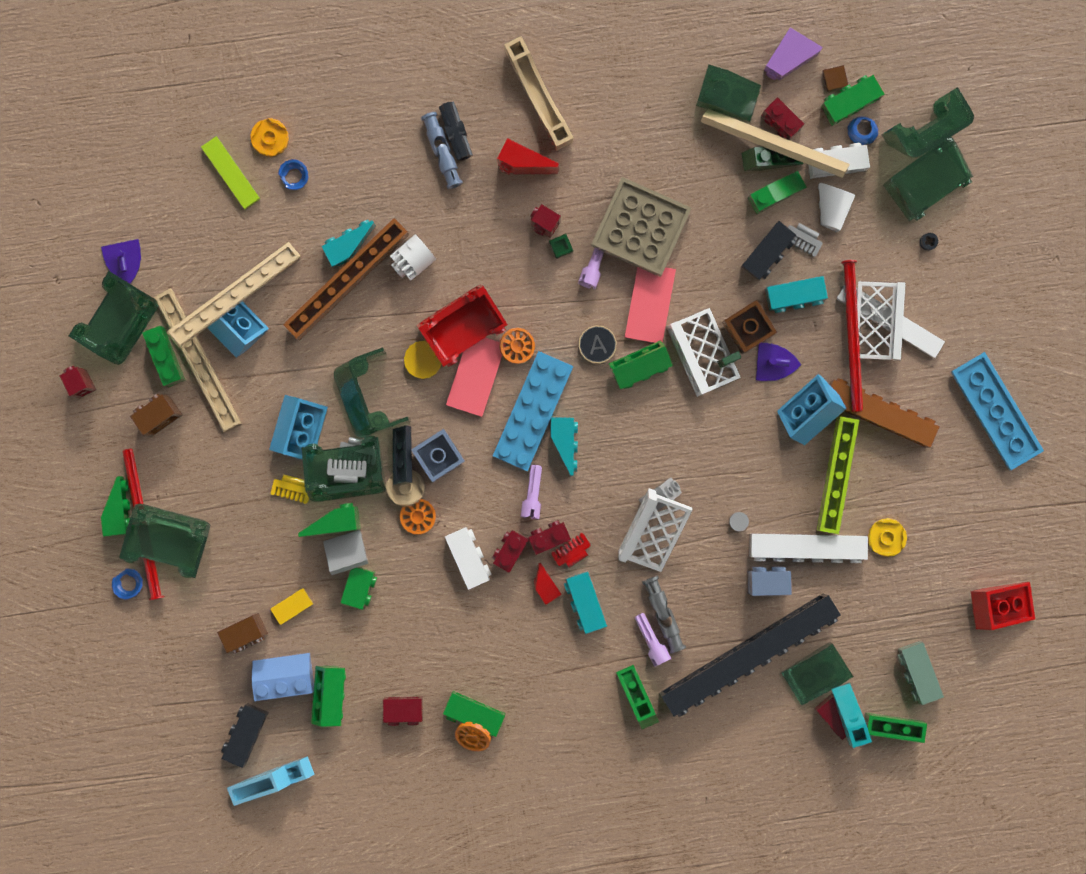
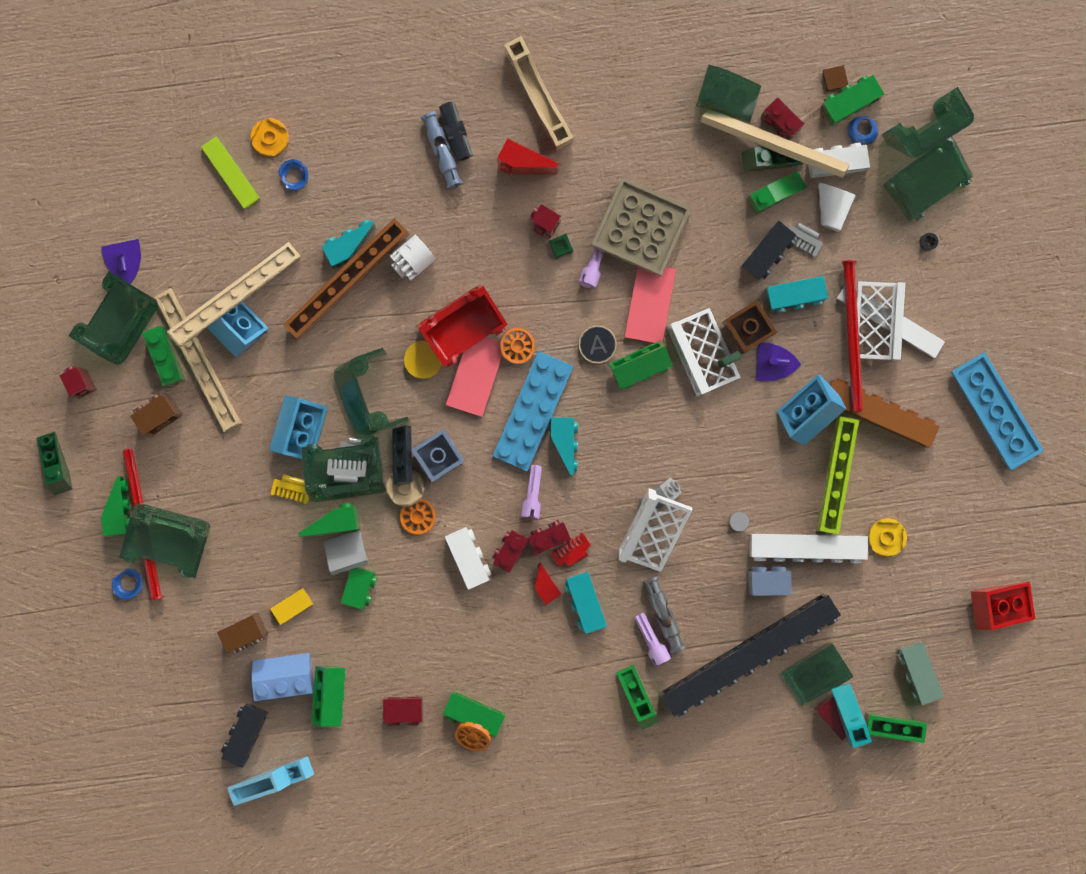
(53, 464): none -> dark green slope
(791, 54): medium lavender slope -> none

